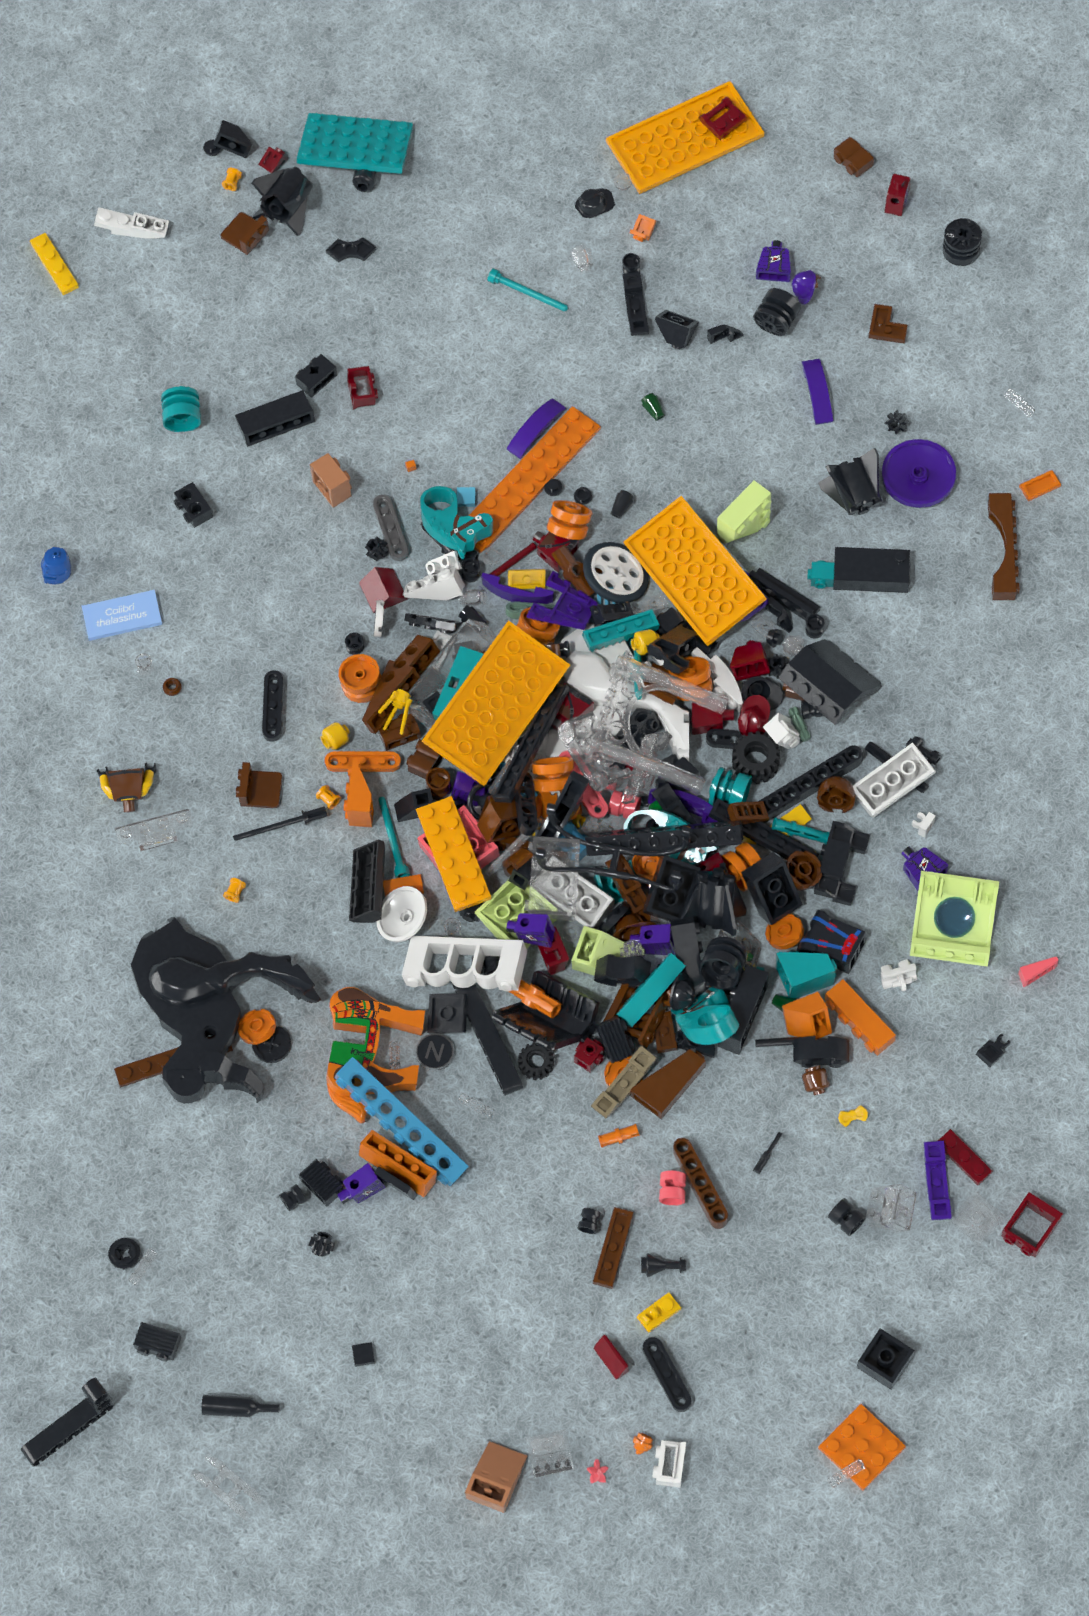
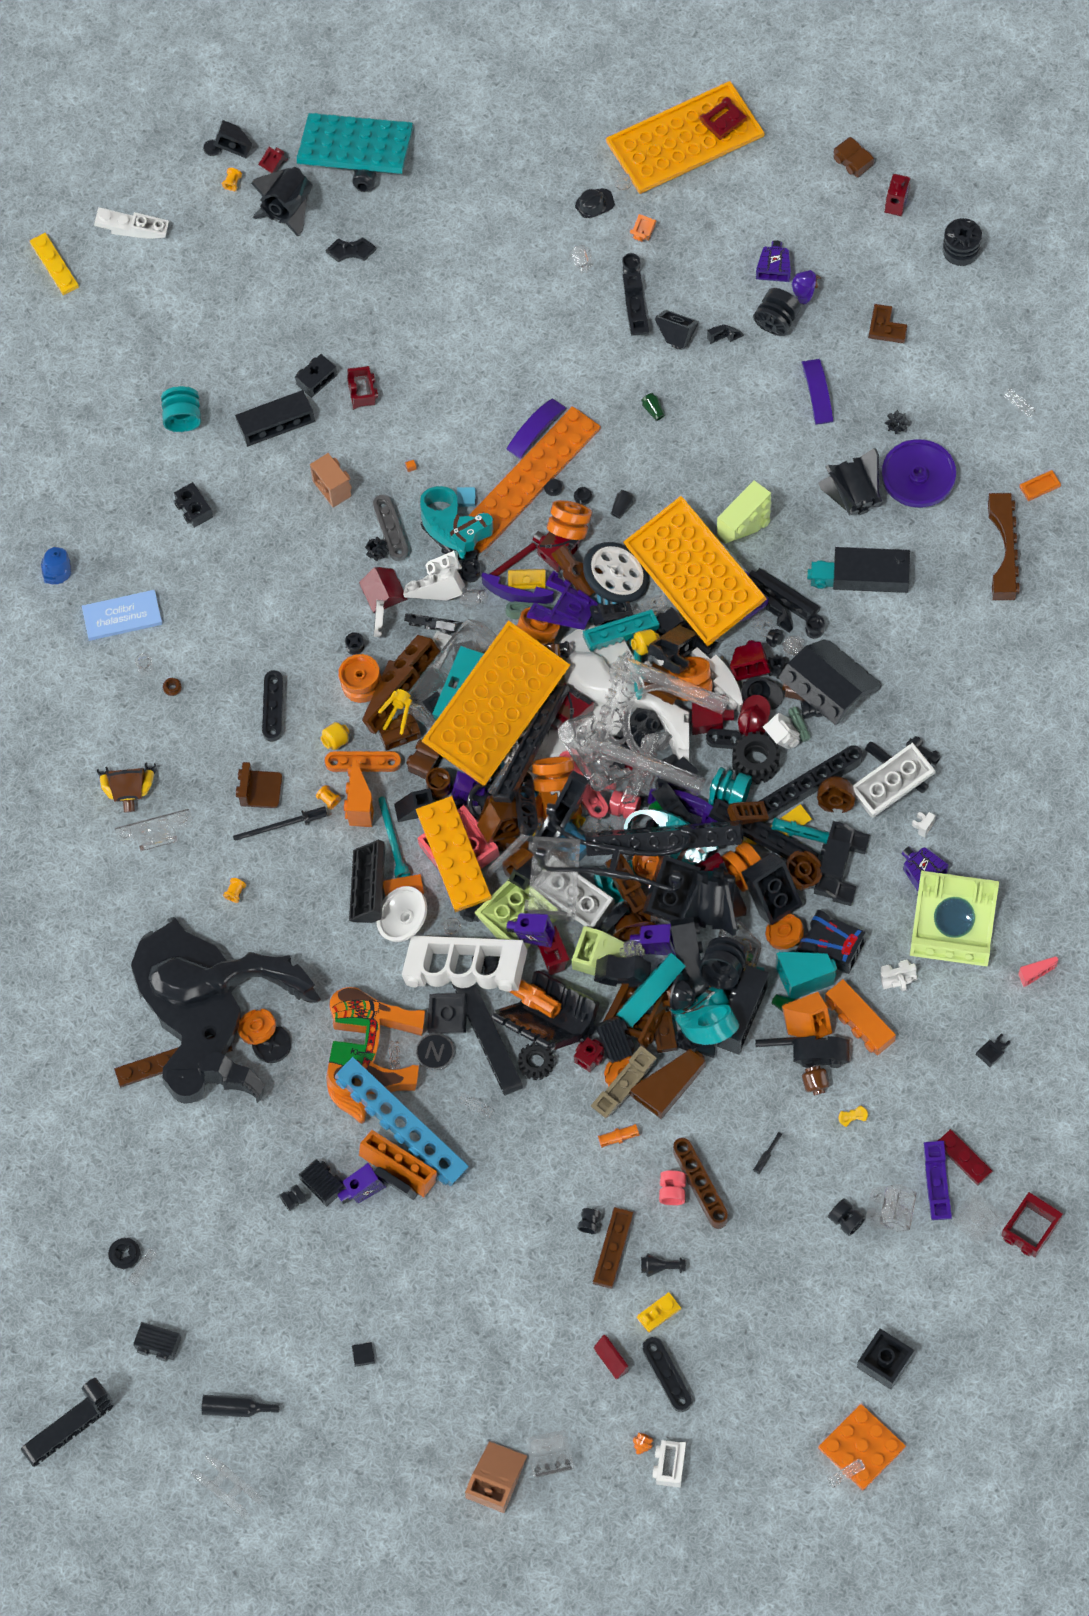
(245, 232): reddish brown bracket -> none
(321, 1244): black gear -> none
(470, 613): black cone -> none
(496, 277): teal piece -> none
(597, 1472): coral plant -> none

